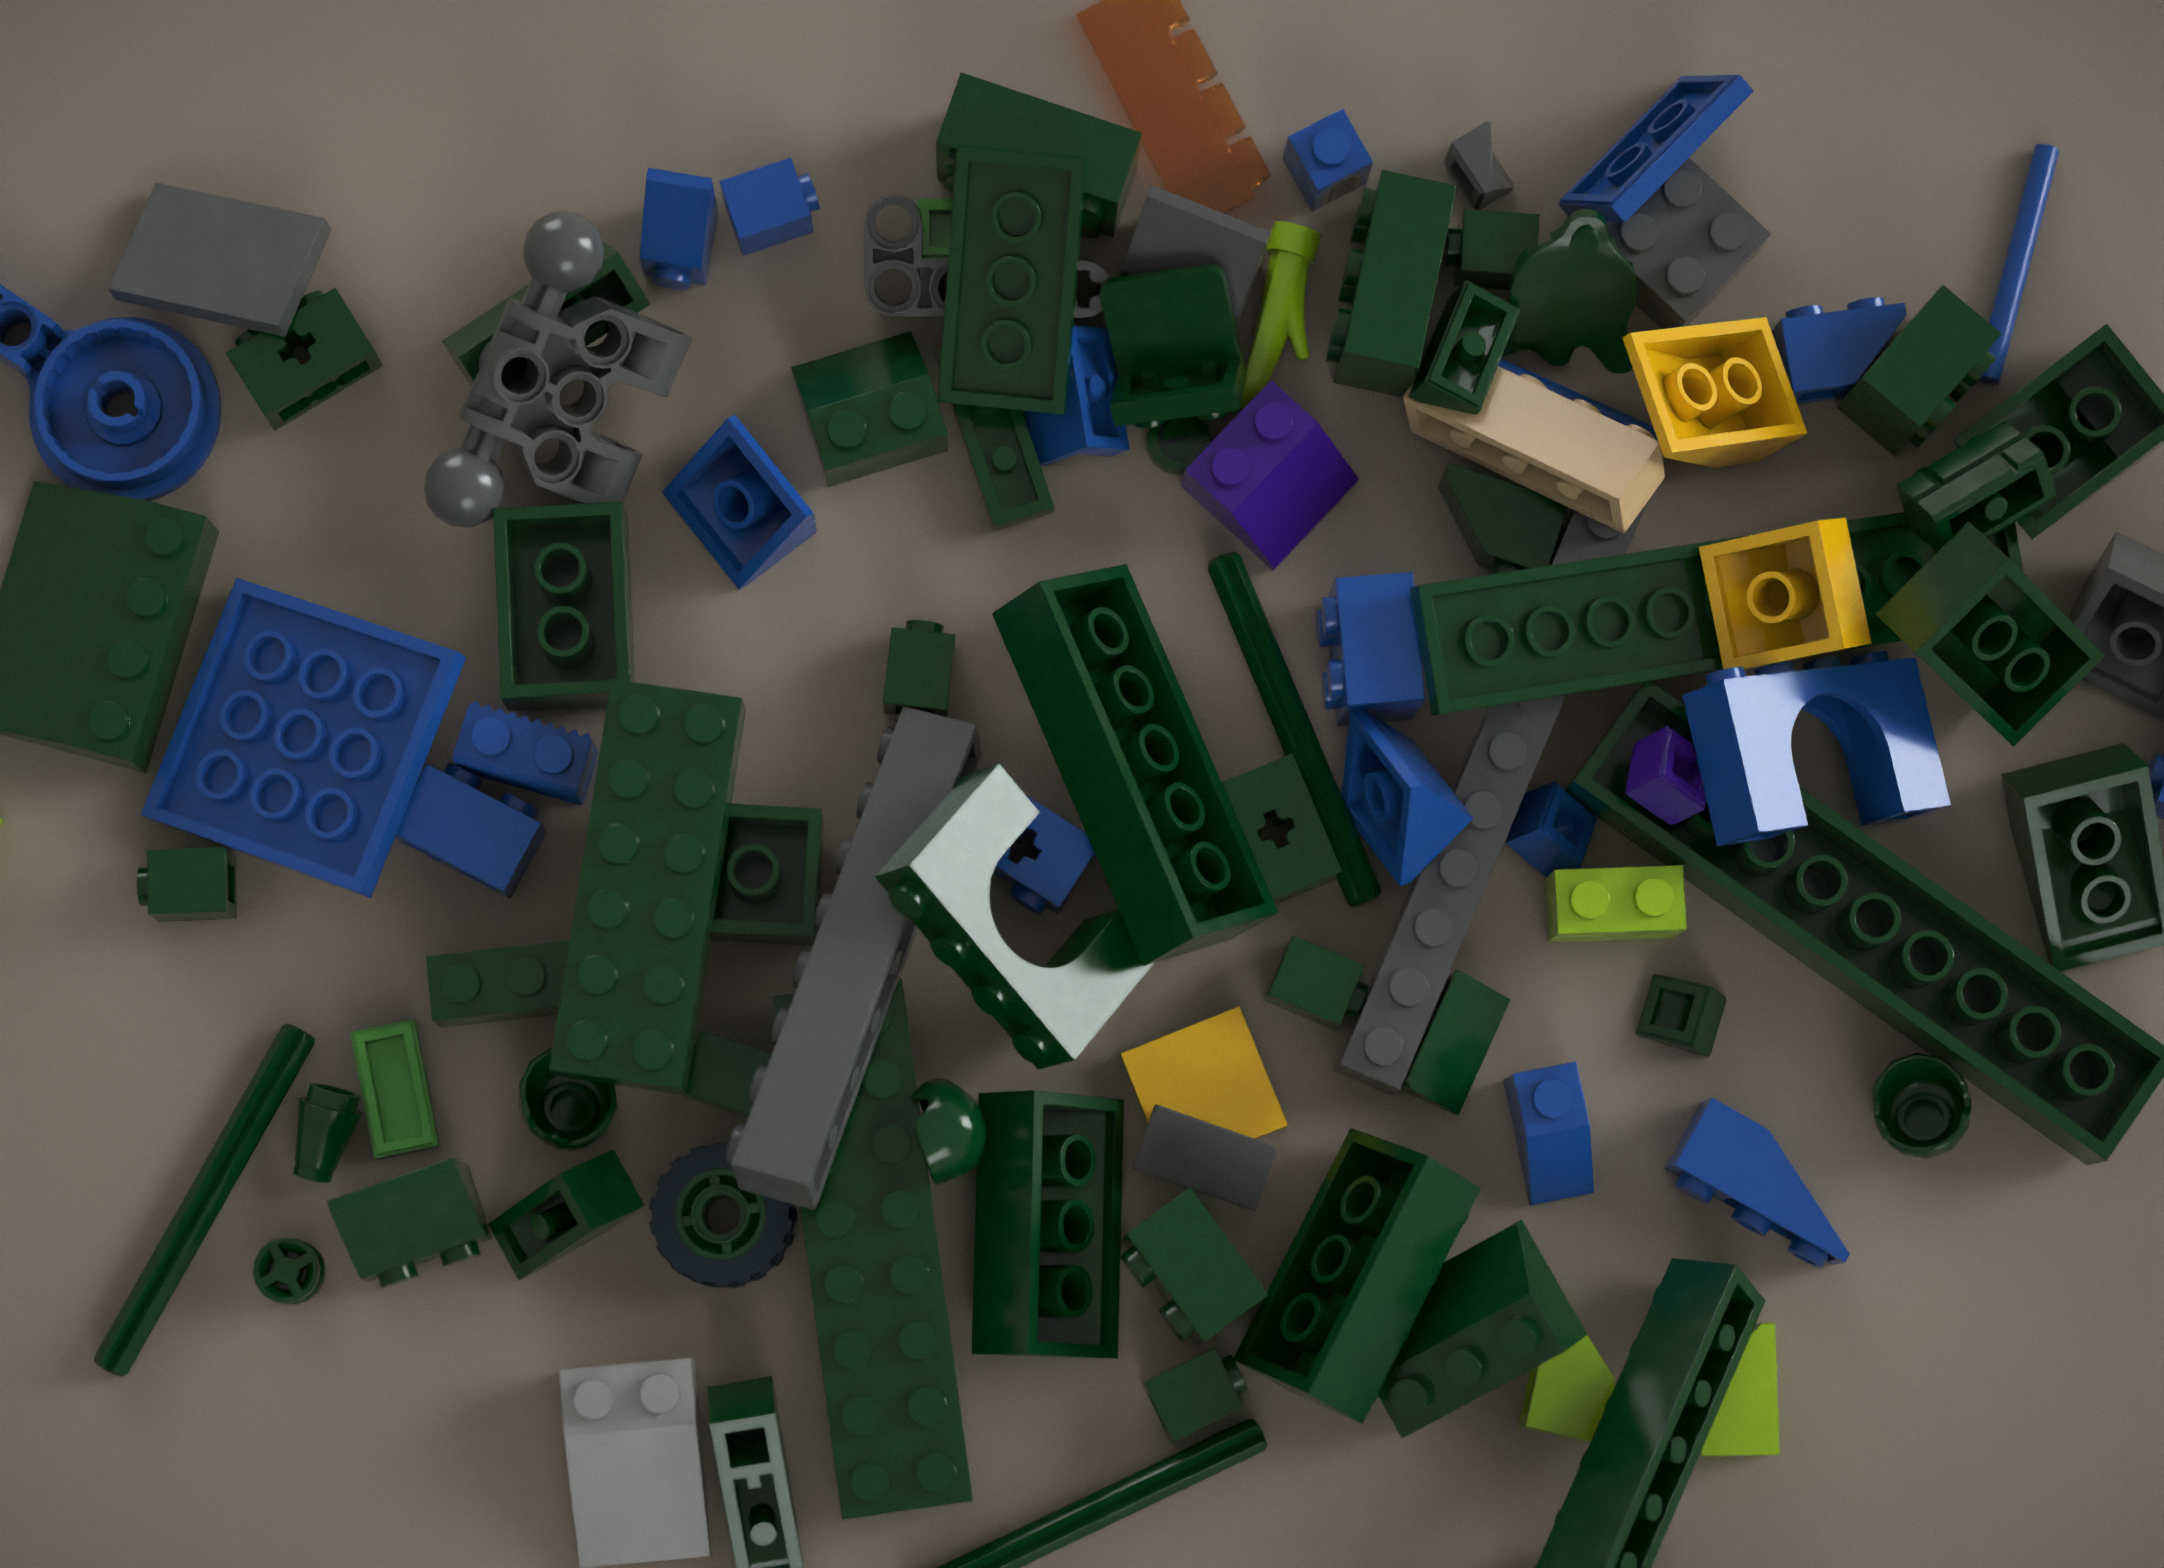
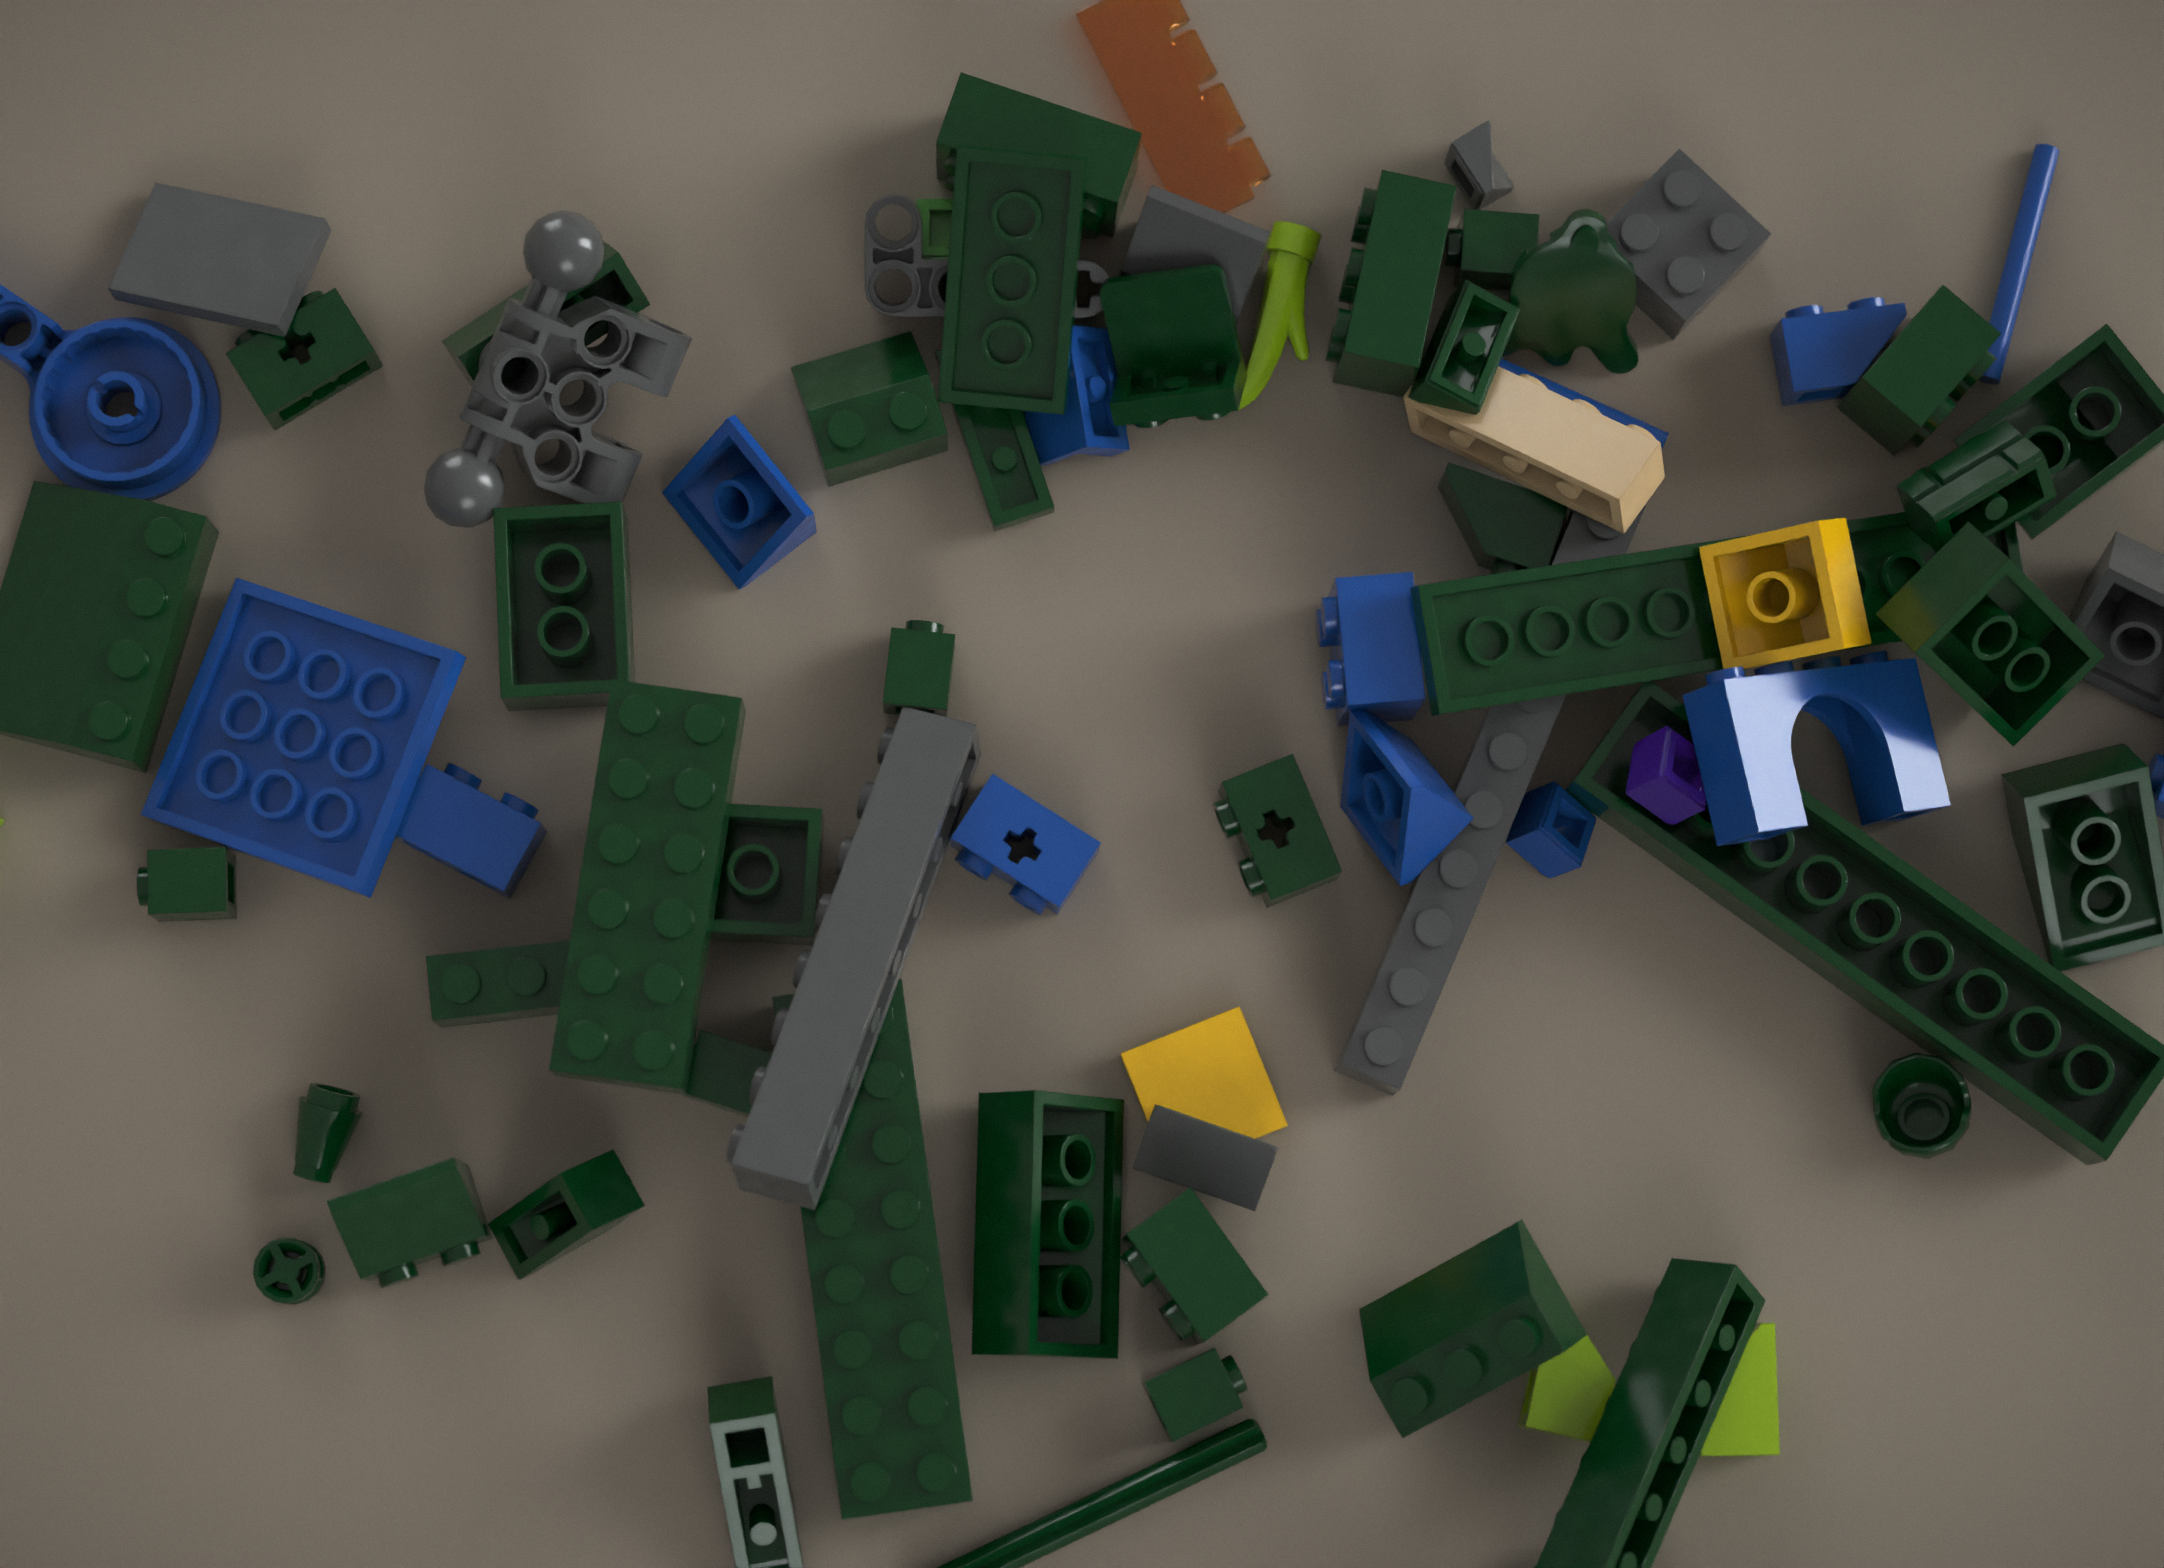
(204, 1200): dark green axle -> none
(395, 1089): bright green tile -> none
(525, 753): blue brick -> none
(562, 1109): dark green hair -> none
(635, 1462): light grey slope -> none
(677, 228): blue slope -> none
(684, 1230): black wheel -> none
(769, 205): blue brick -> none
(944, 888): arch -> none
(949, 1129): dark green hair -> none
(1134, 763): dark green brick -> none
(1177, 443): dark green tile -> none
(1270, 475): dark purple slope -> none
(1292, 722): dark green axle -> none
(1317, 984): dark green brick -> none
(1327, 159): blue brick -> none
(1357, 1274): dark green brick -> none
(1455, 1042): dark green slope -> none
(1551, 1132): blue slope -> none
(1615, 903): lime brick -> none
(1656, 146): blue tile -> none
(1681, 1014): dark green slope -> none
(1716, 391): yellow slope -> none
(1746, 1169): blue slope -> none

